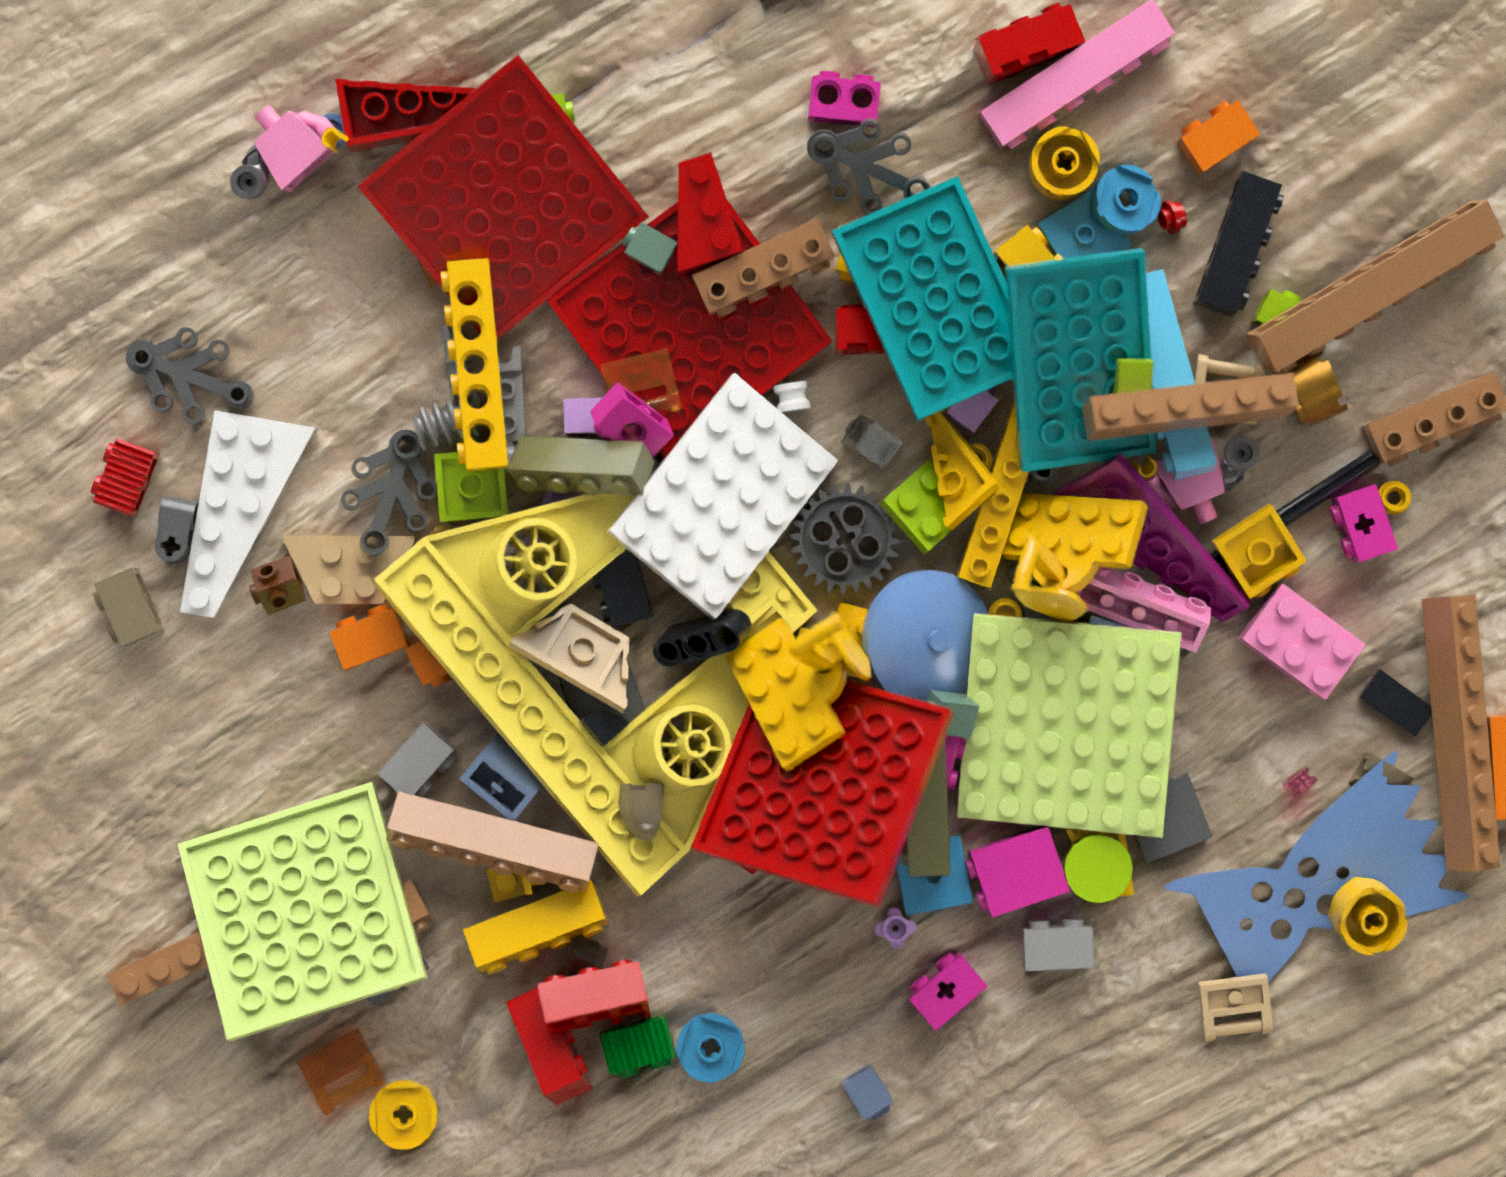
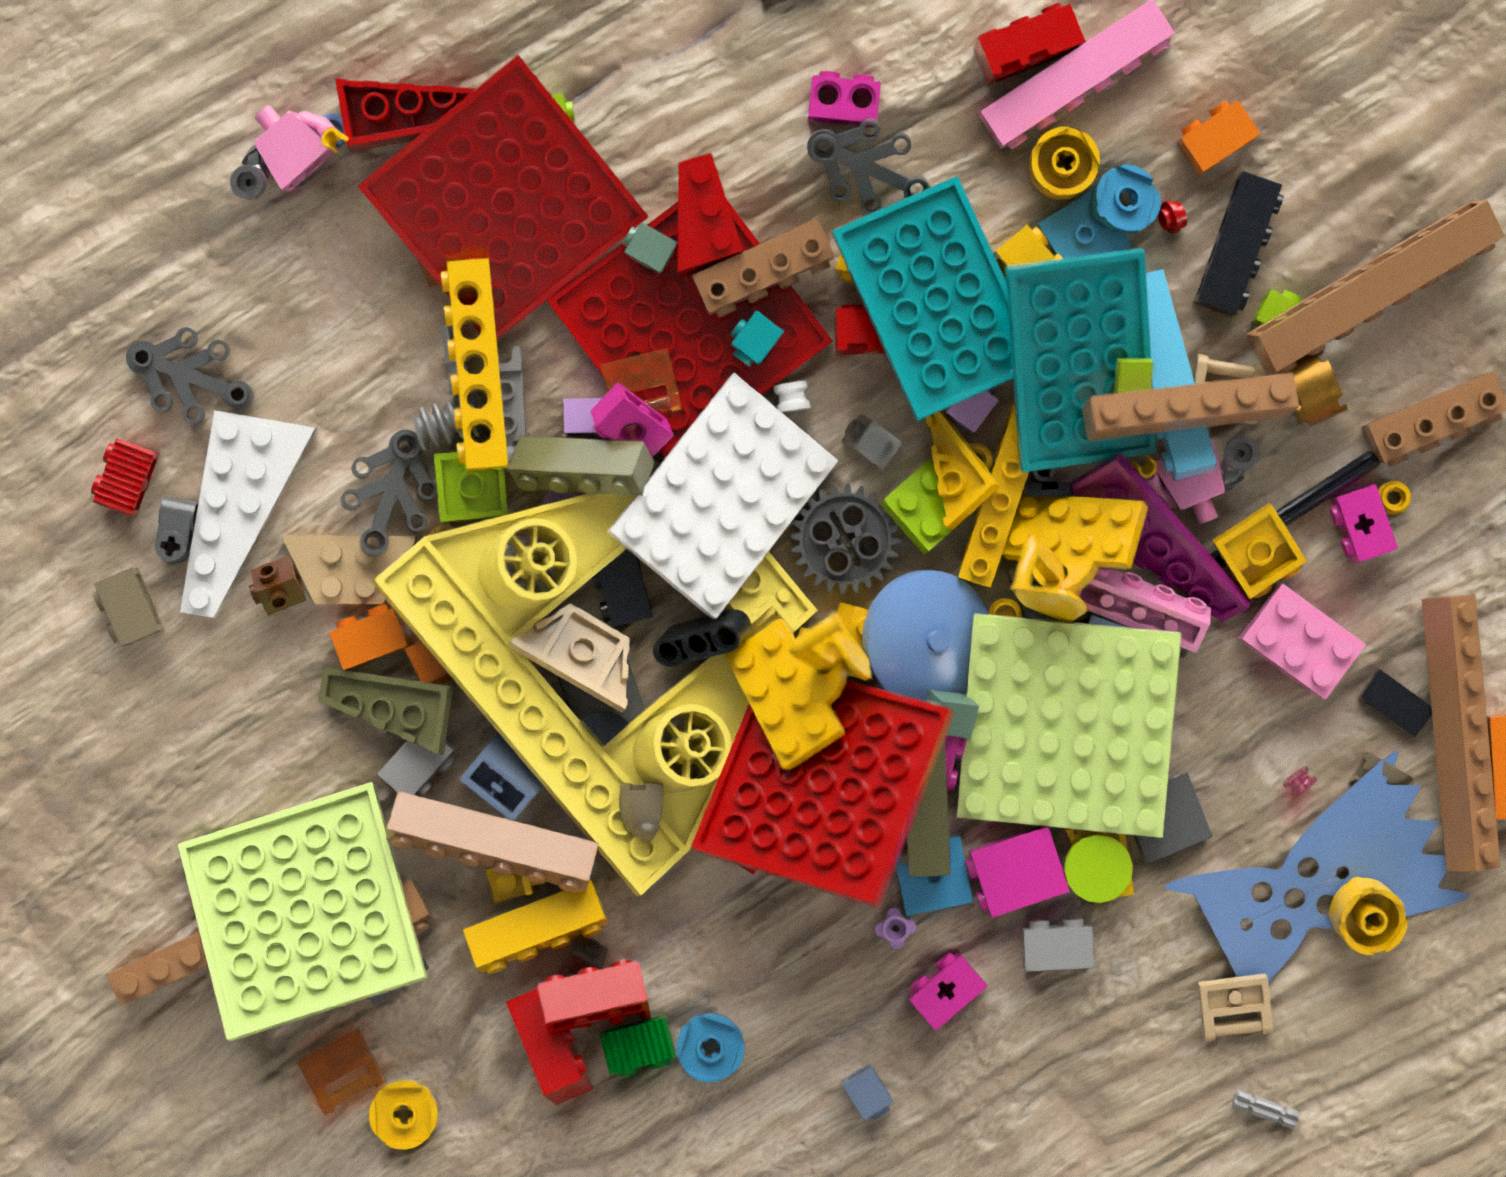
(401, 706): none -> olive wing
(755, 339): none -> teal brick
(1048, 489): none -> black tile
(1265, 1109): none -> light grey axle

